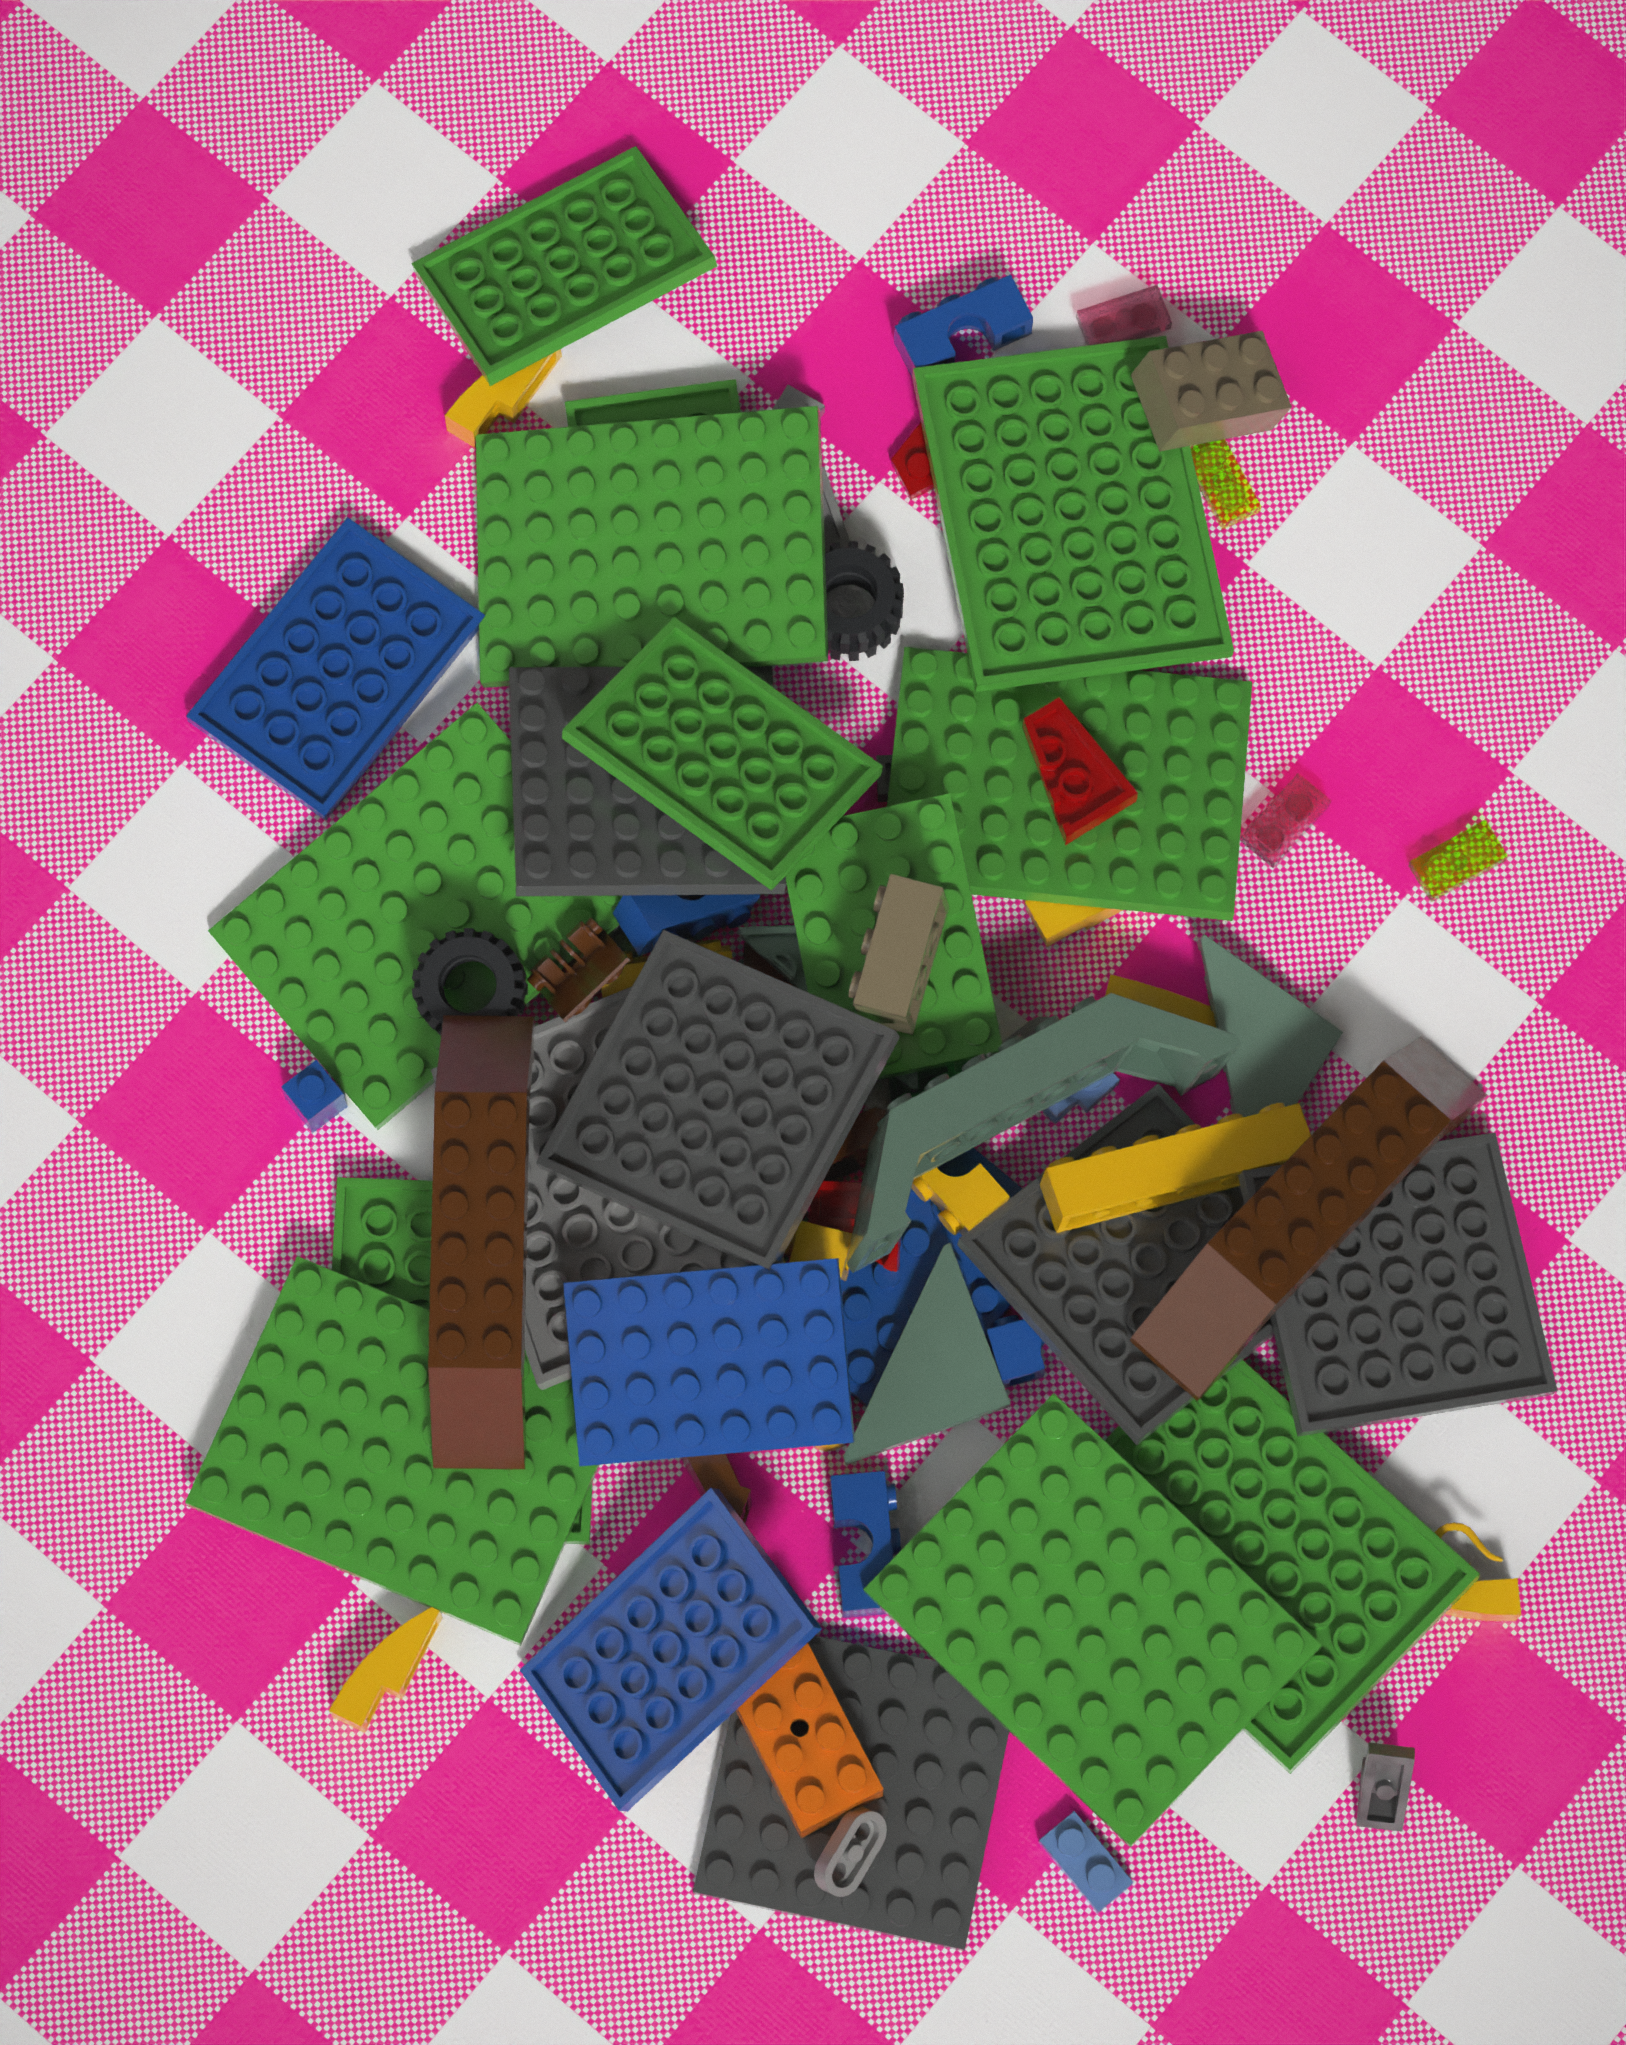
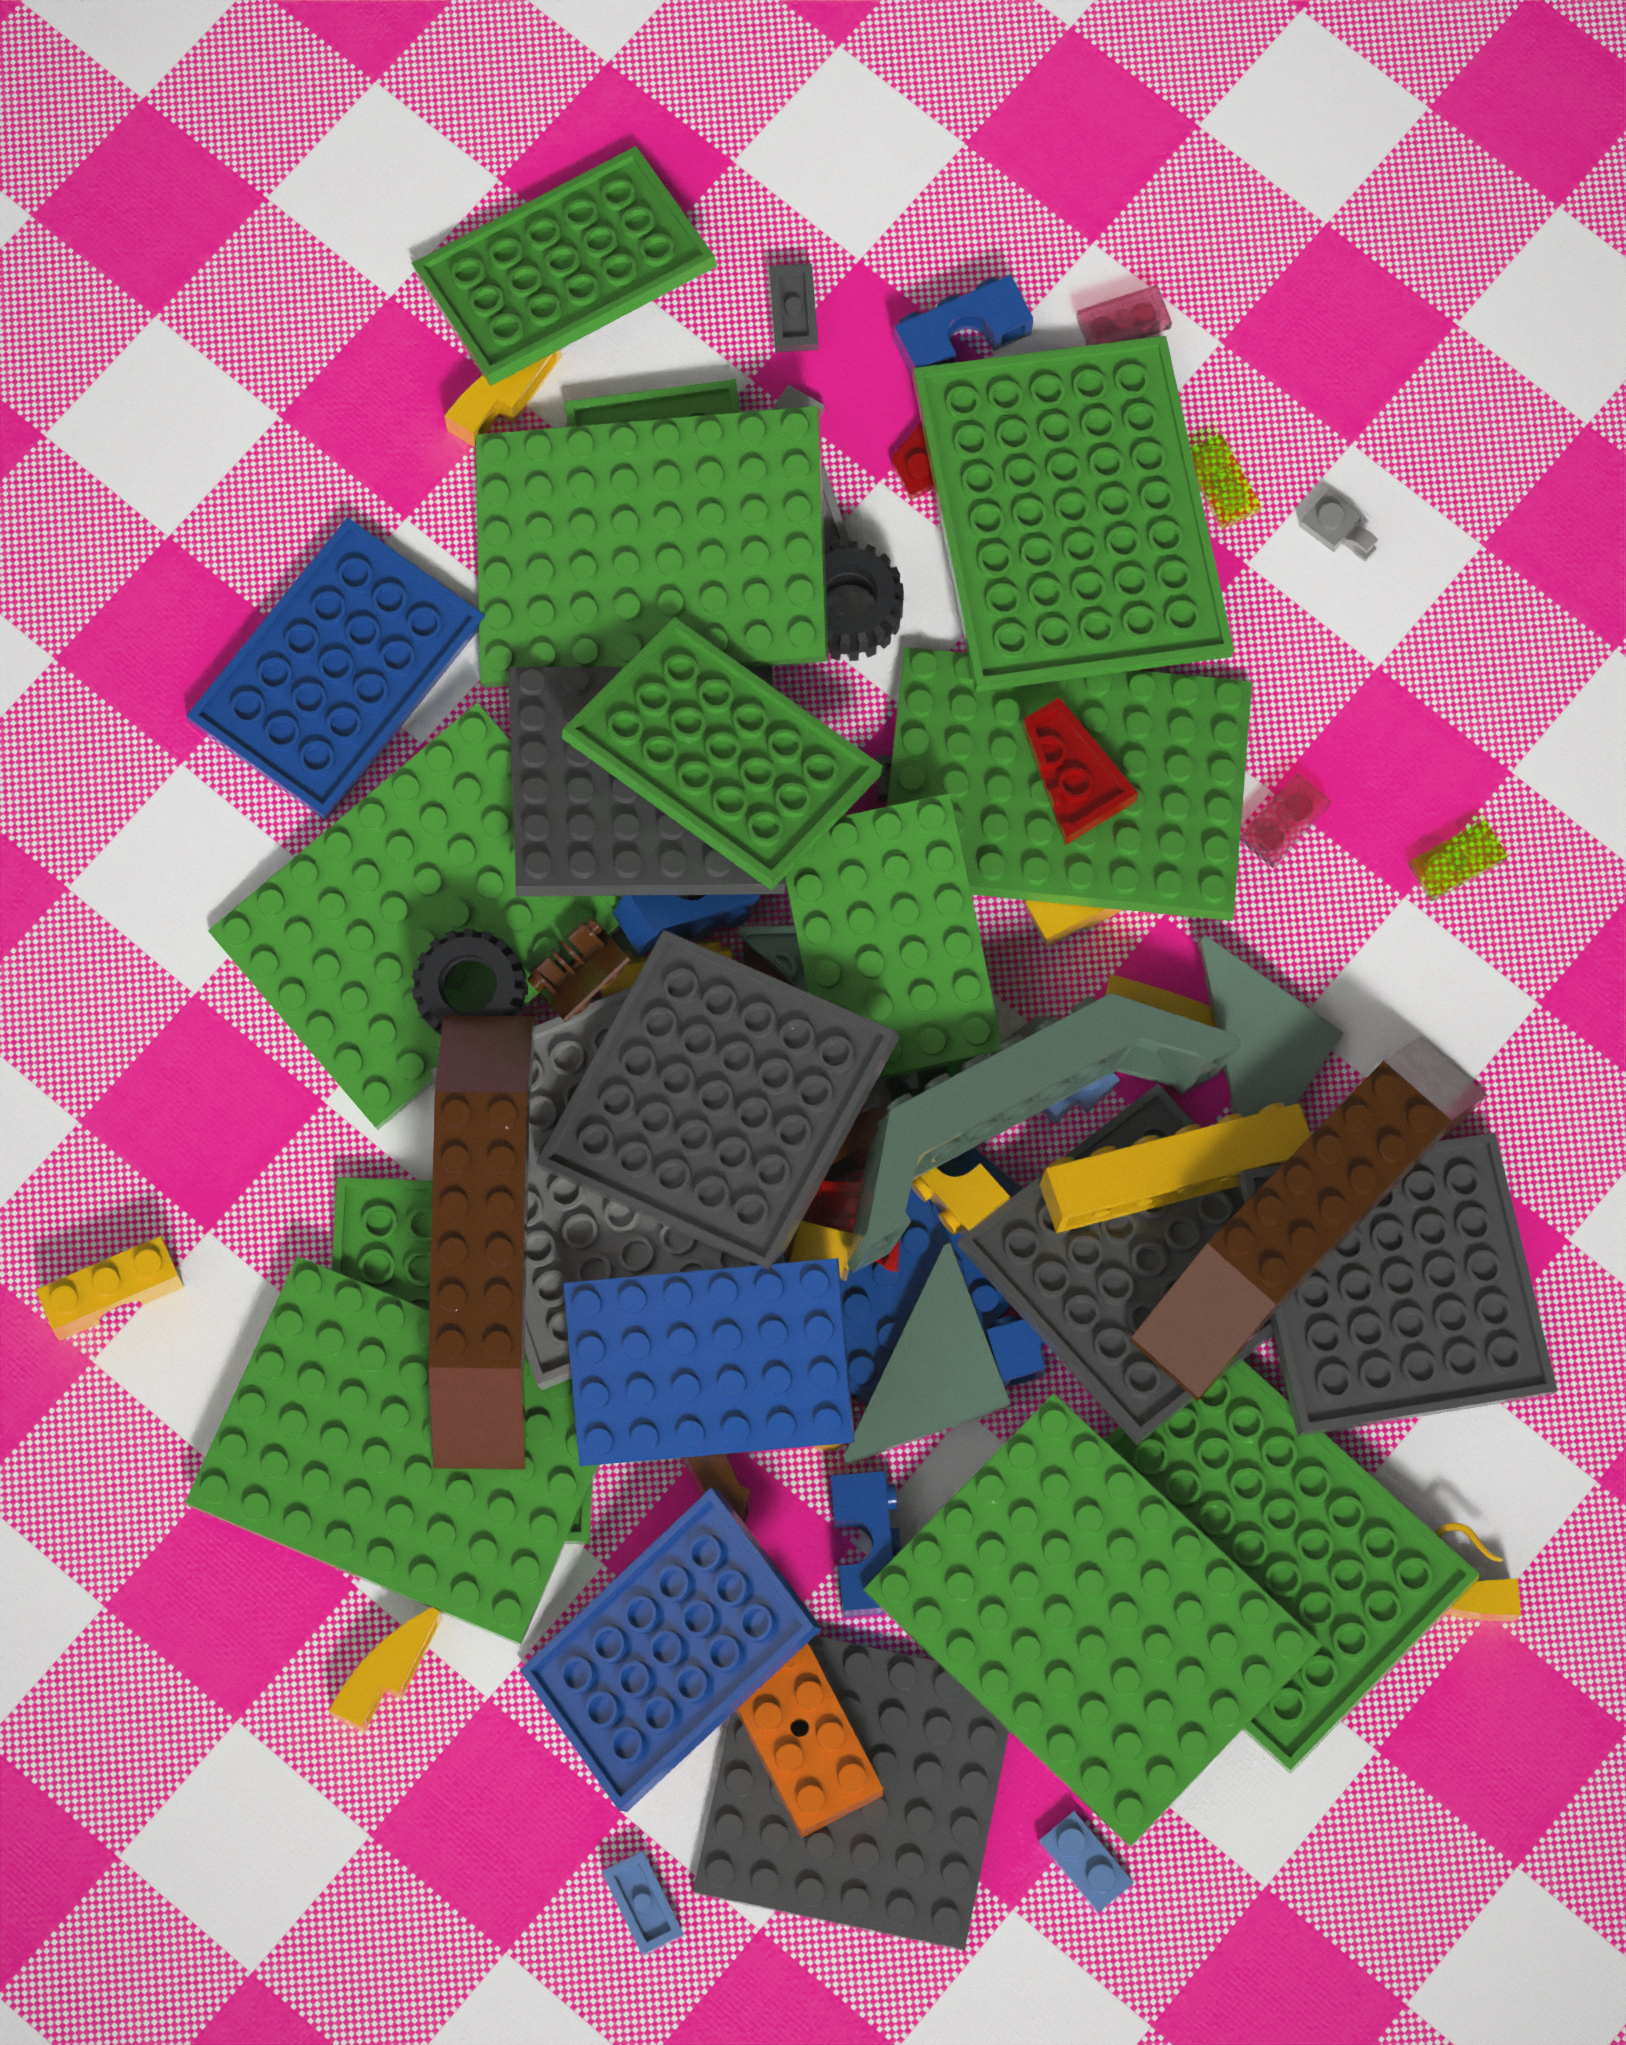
(130, 1276): none -> yellow arch
(314, 1096): blue brick -> none
(642, 1903): none -> medium blue plate
(793, 308): none -> dark grey plate
(850, 1852): light grey plate -> none
(899, 952): dark tan brick -> none
(1210, 390): dark tan brick -> none
(1336, 523): none -> light grey plate
(1385, 1786): flat silver slope -> none

